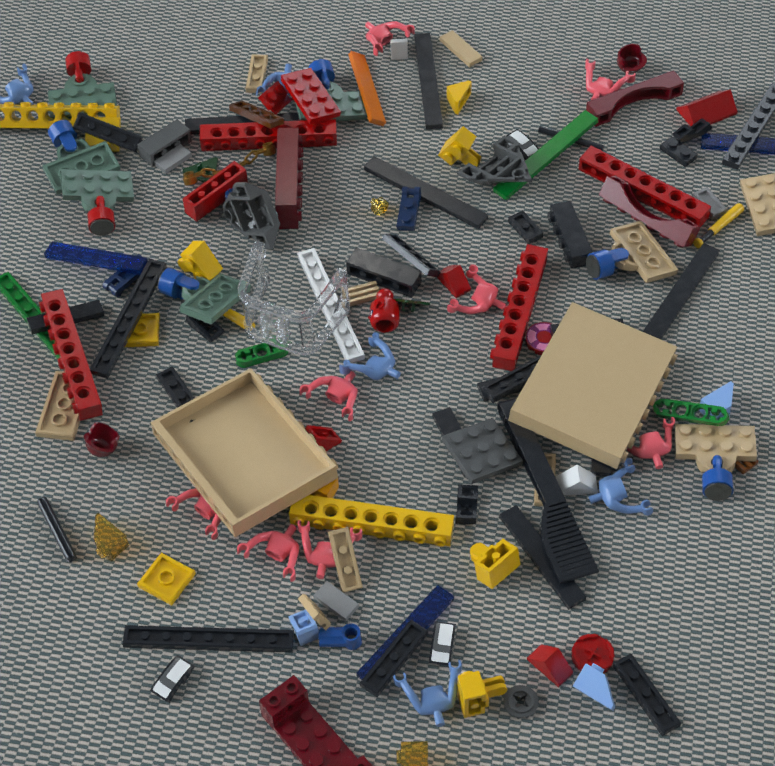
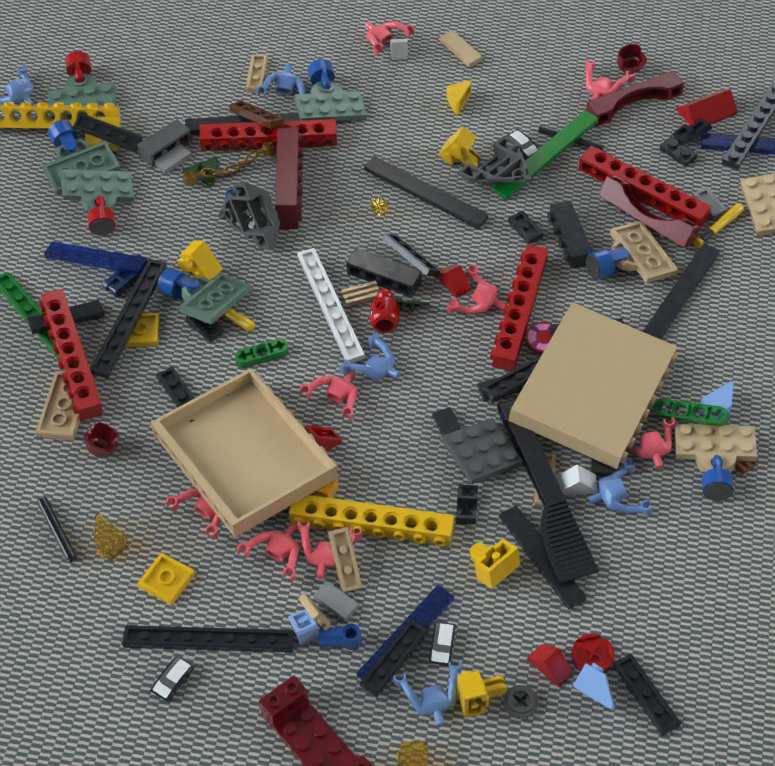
(212, 192): red brick -> none
(253, 303): clear windscreen -> none
(275, 98): red plate -> none
(310, 95): plate -> none
(367, 88): orange tile -> none
(408, 209): dark blue plate -> none
(428, 81): black tile -> none

